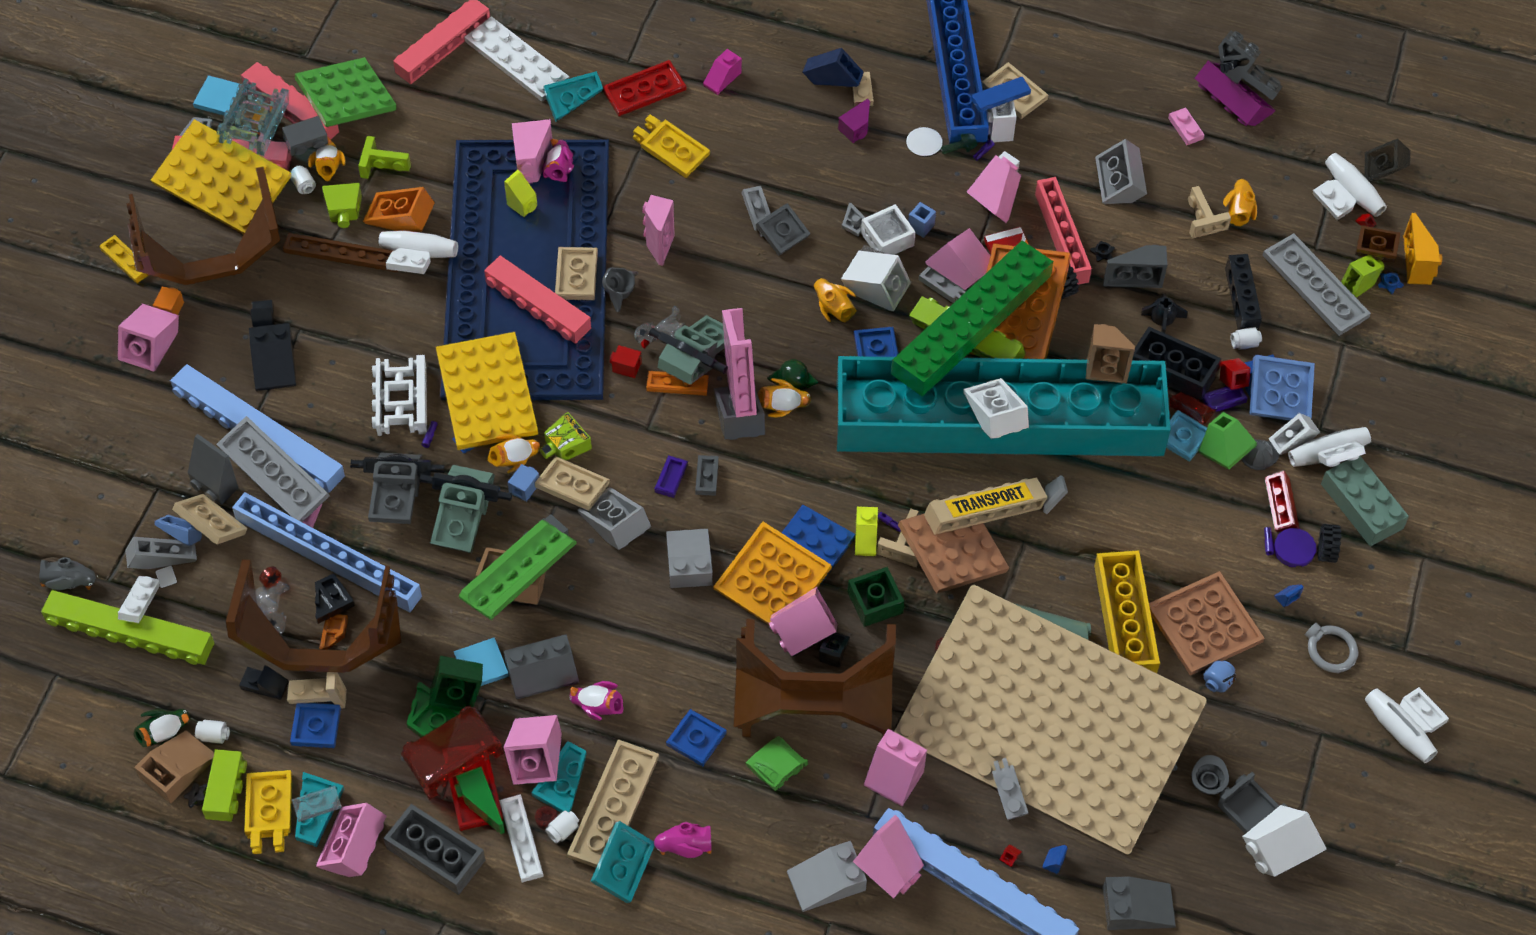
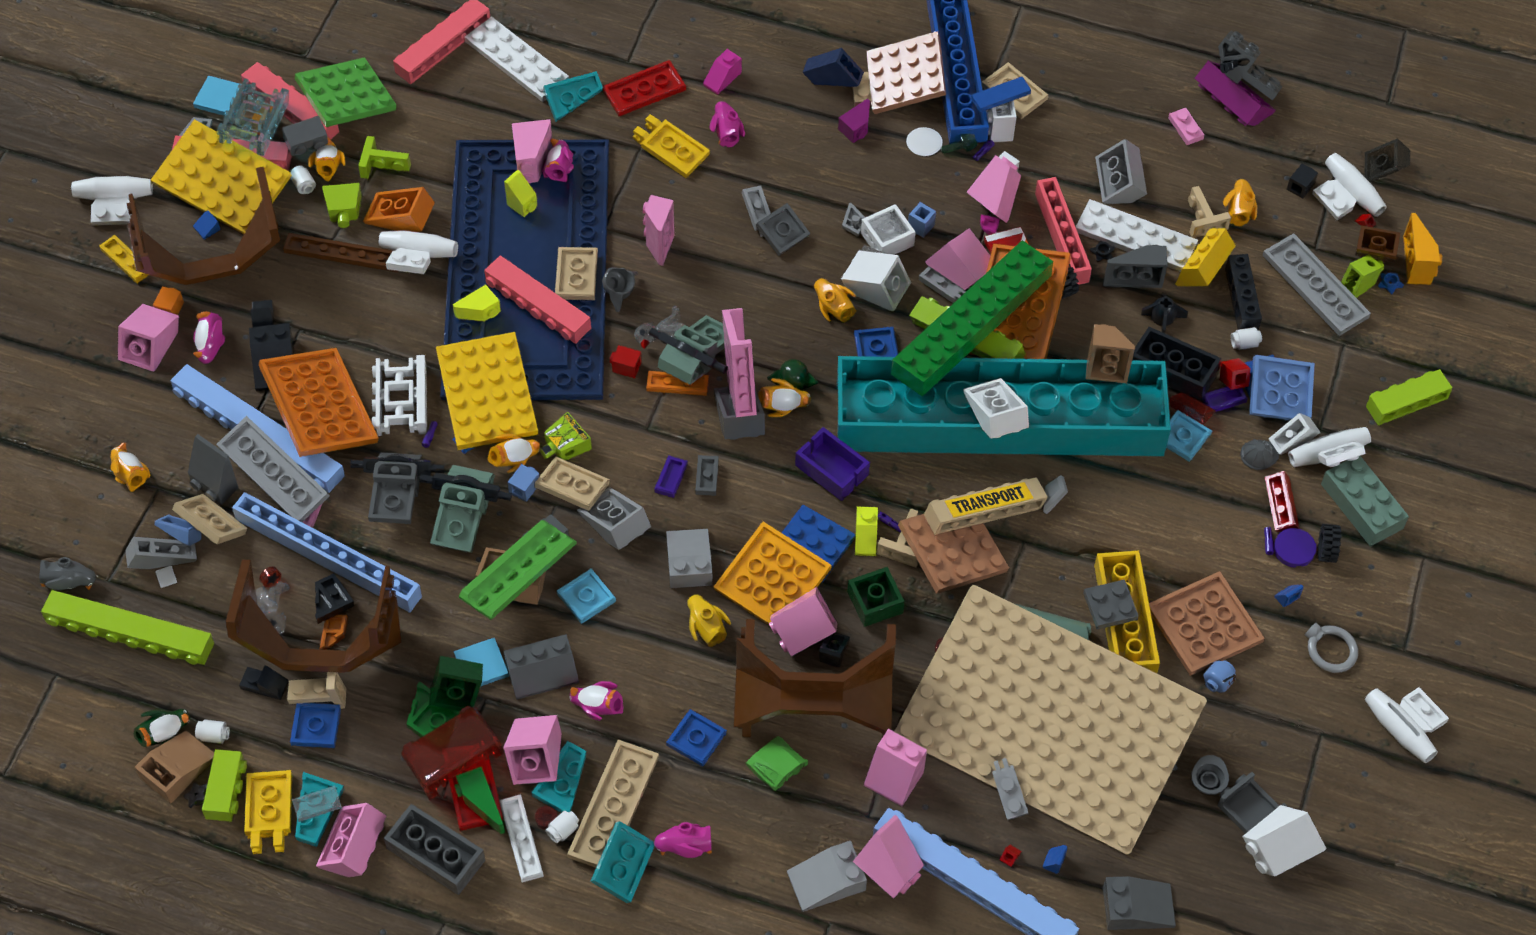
(111, 196): none -> white plate
(128, 468): none -> light orange animal
(138, 599): white plate -> none
(206, 225): none -> blue slope
(208, 336): none -> dark pink animal
(318, 402): none -> orange plate
(478, 305): none -> neon yellow slope
(586, 596): none -> medium azure tile
(707, 621): none -> yellow animal
(726, 124): none -> dark pink animal
(832, 463): none -> dark purple piece
(906, 72): none -> plate
(989, 224): none -> dark pink tile
(1110, 604): none -> dark grey plate
(1132, 232): none -> white plate
(1207, 258): none -> yellow slope
(1226, 441): bright green slope -> none
(1302, 181): none -> black brick
(1408, 396): none -> lime brick

